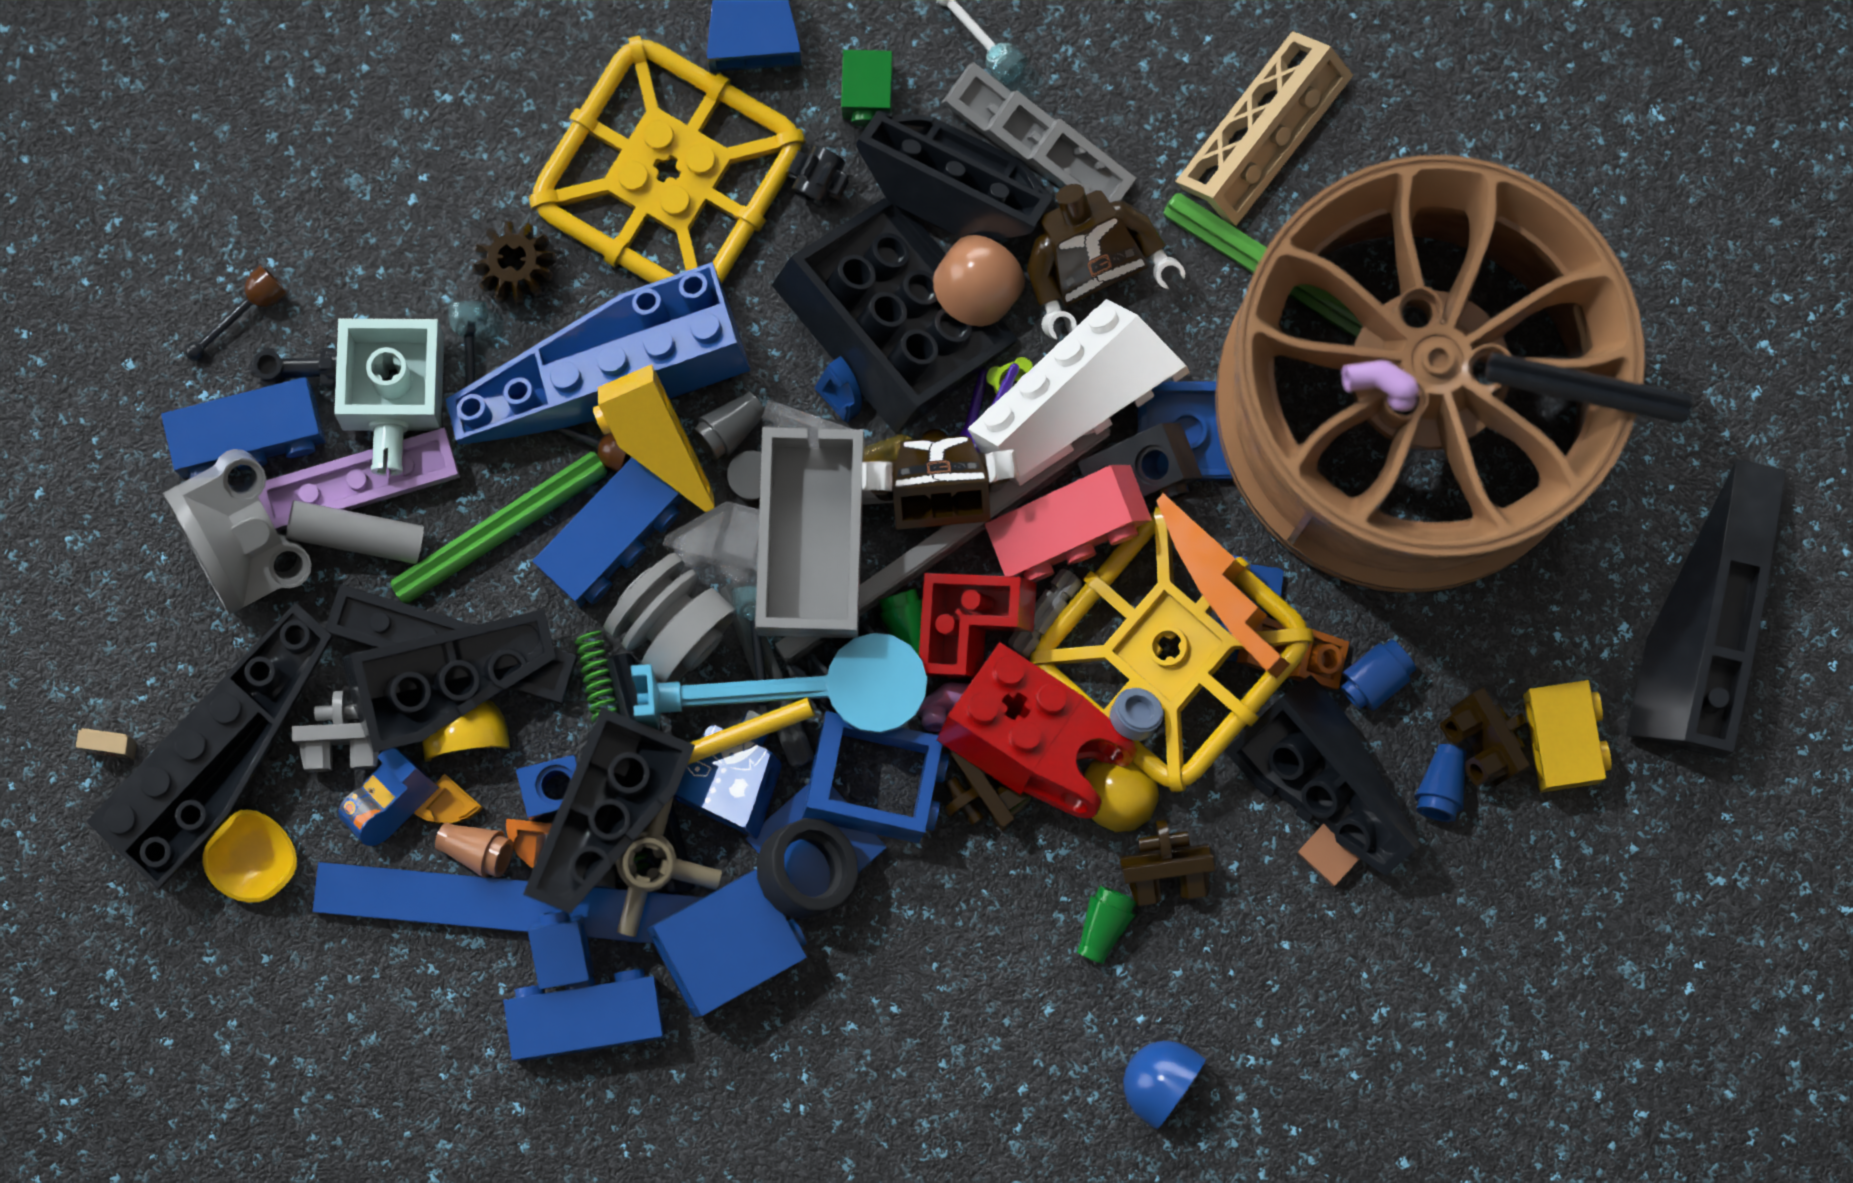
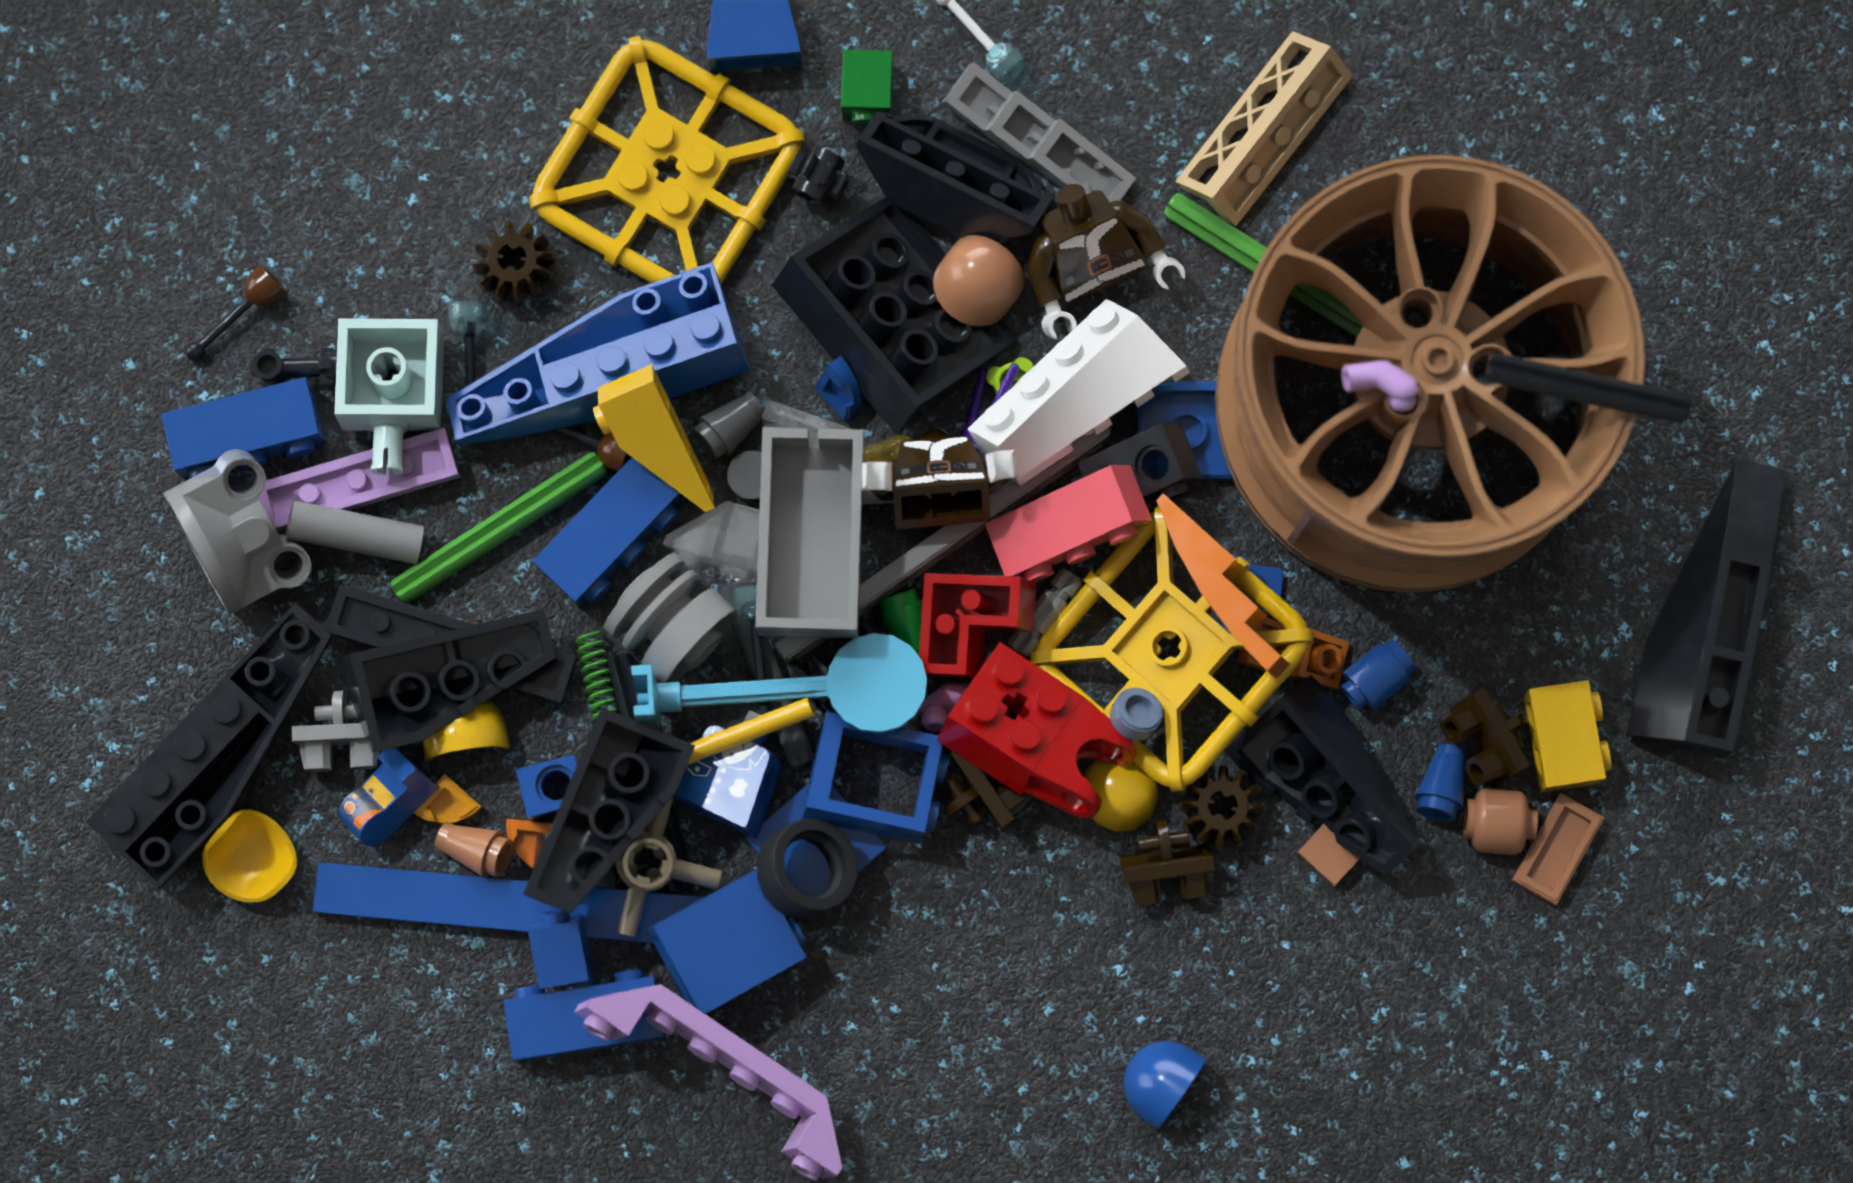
(106, 743): tan tile -> none
(813, 1139): none -> lavender slope
(1105, 922): green cone -> none
(1217, 824): none -> dark brown gear
(1499, 821): none -> nougat head
(1557, 849): none -> nougat tile

